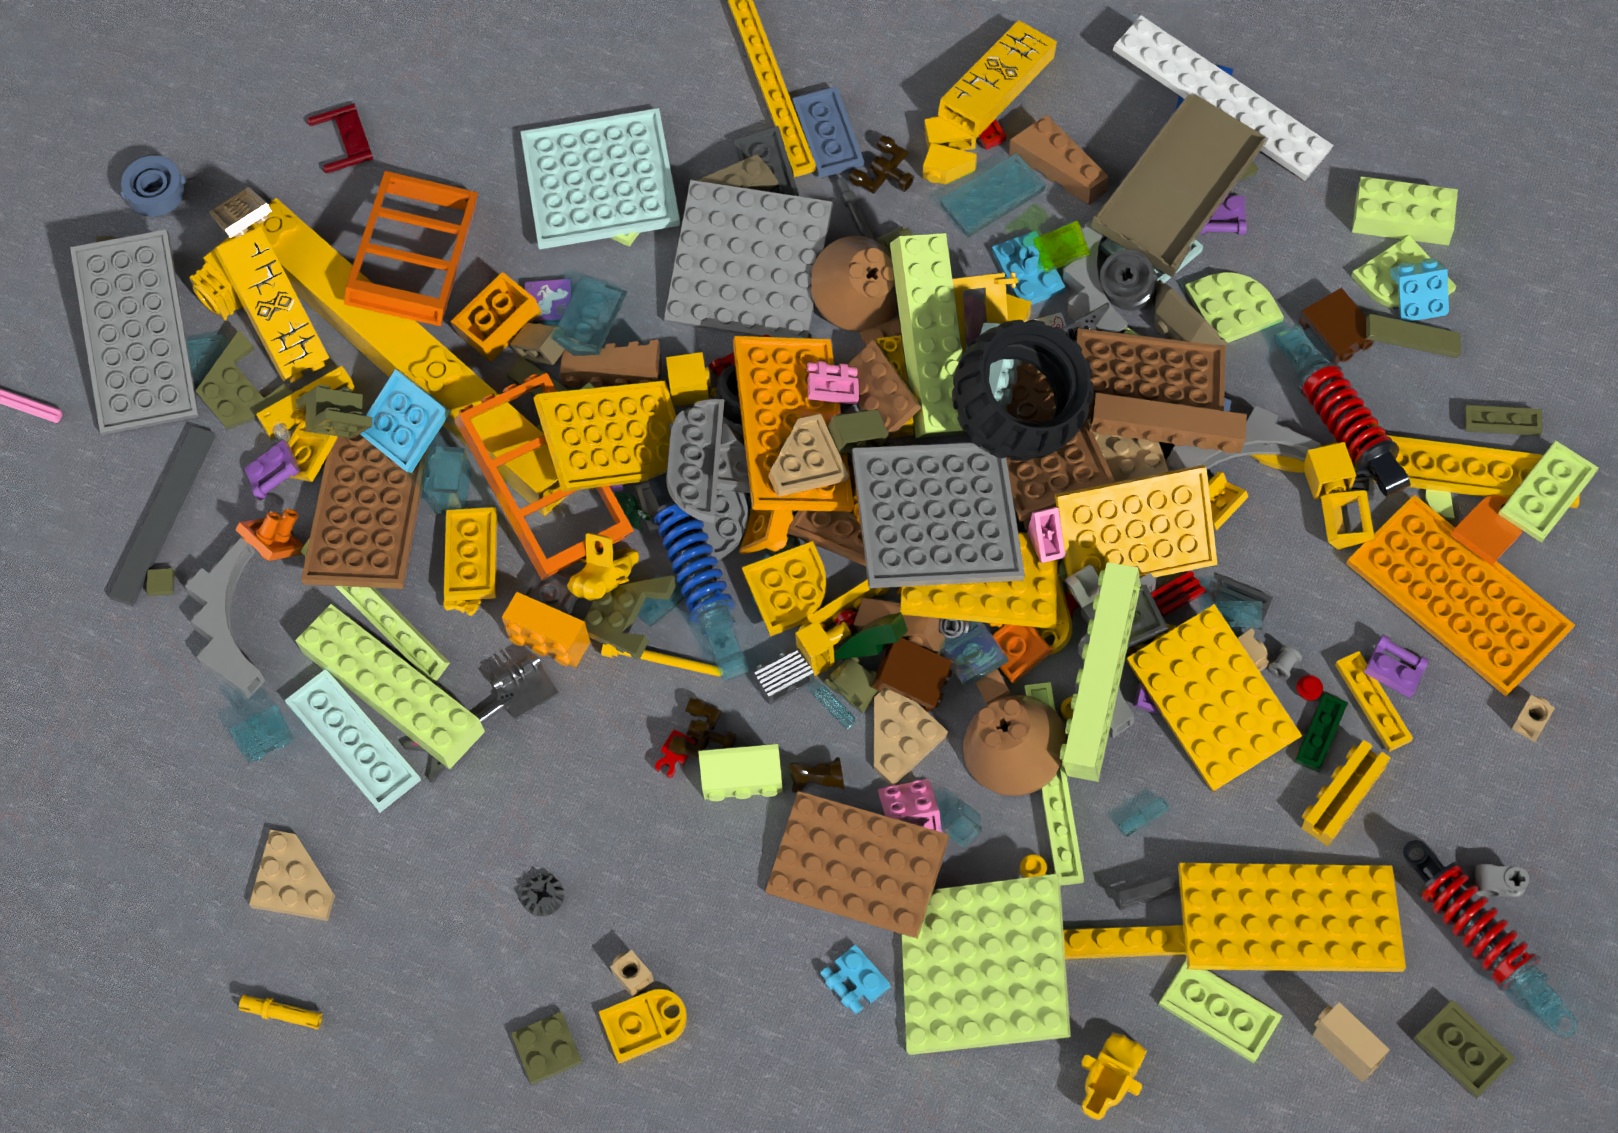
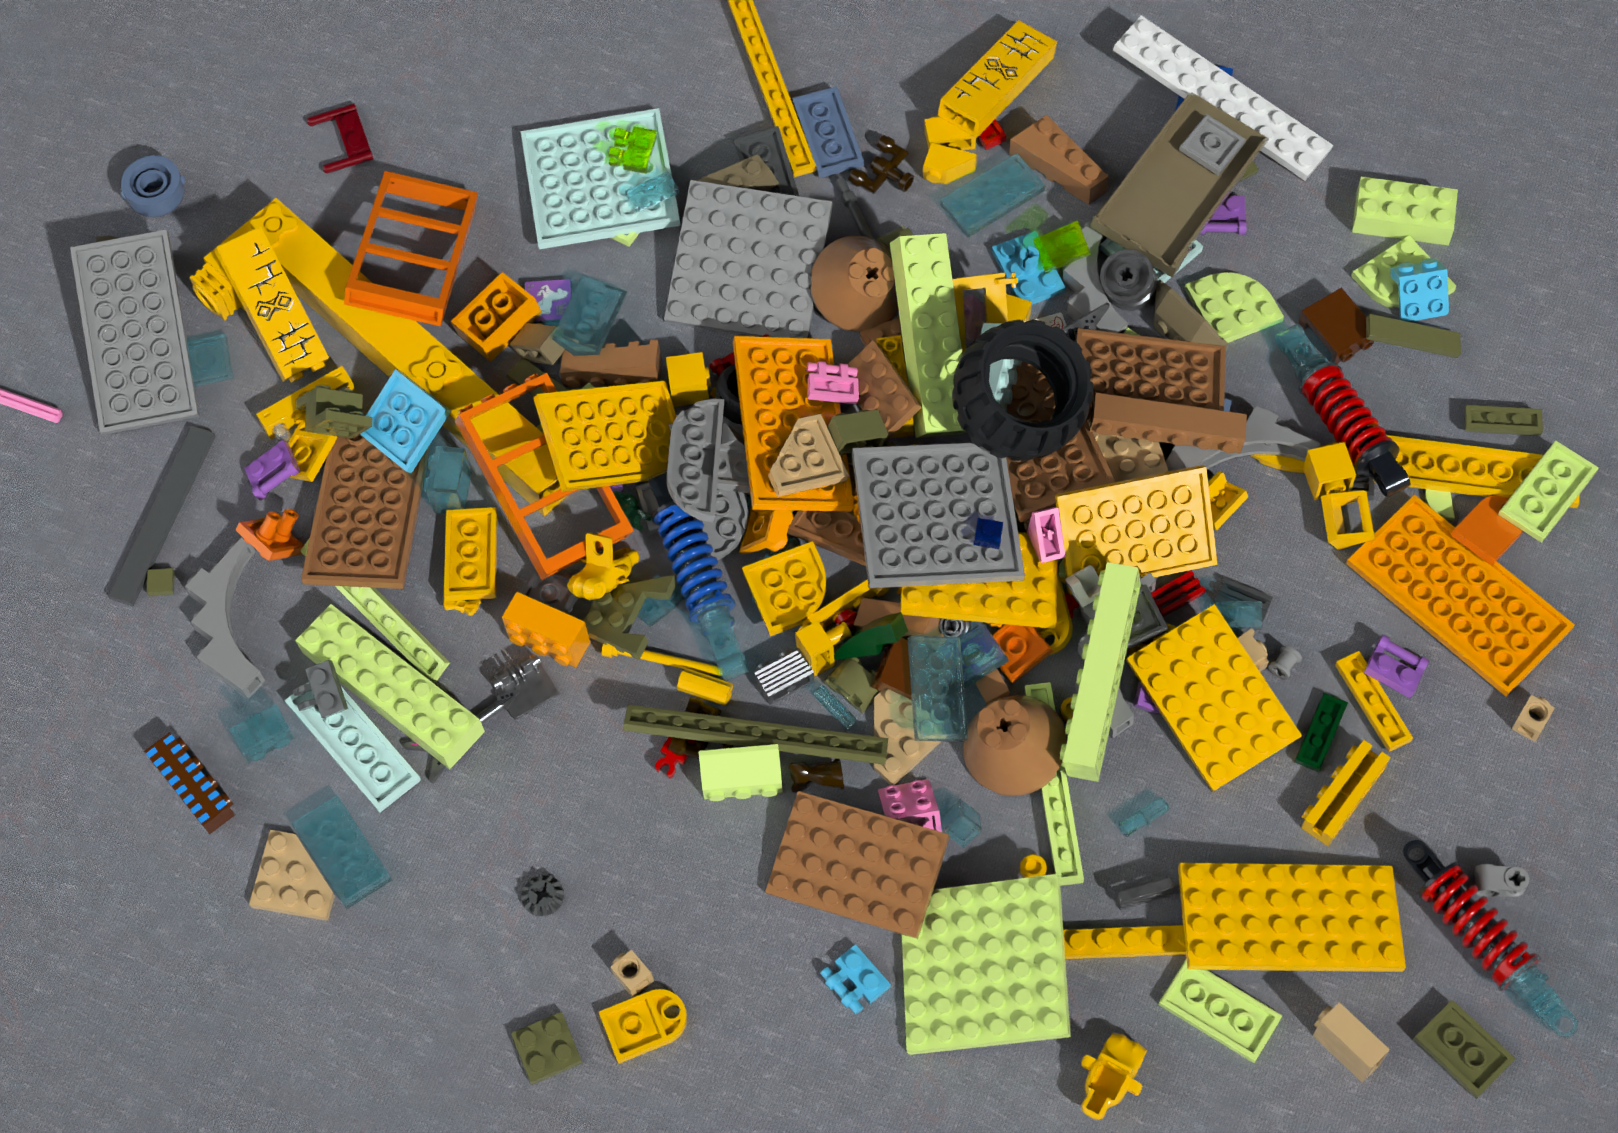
(190, 783): none -> reddish brown brick
(229, 391): olive wing -> none
(240, 212): tan plate -> none
(269, 1008): yellow pin -> none
(325, 688): none -> dark grey hinge
(342, 852): none -> clear light blue plate
(639, 150): none -> clear neon green plate
(652, 191): none -> clear light blue plate
(705, 686): none -> yellow axle
(755, 733): none -> olive plate
(937, 689): none -> clear light blue plate
(988, 533): none -> clear blue plate
(1212, 144): none -> light grey plate
(1309, 687): red plate -> none

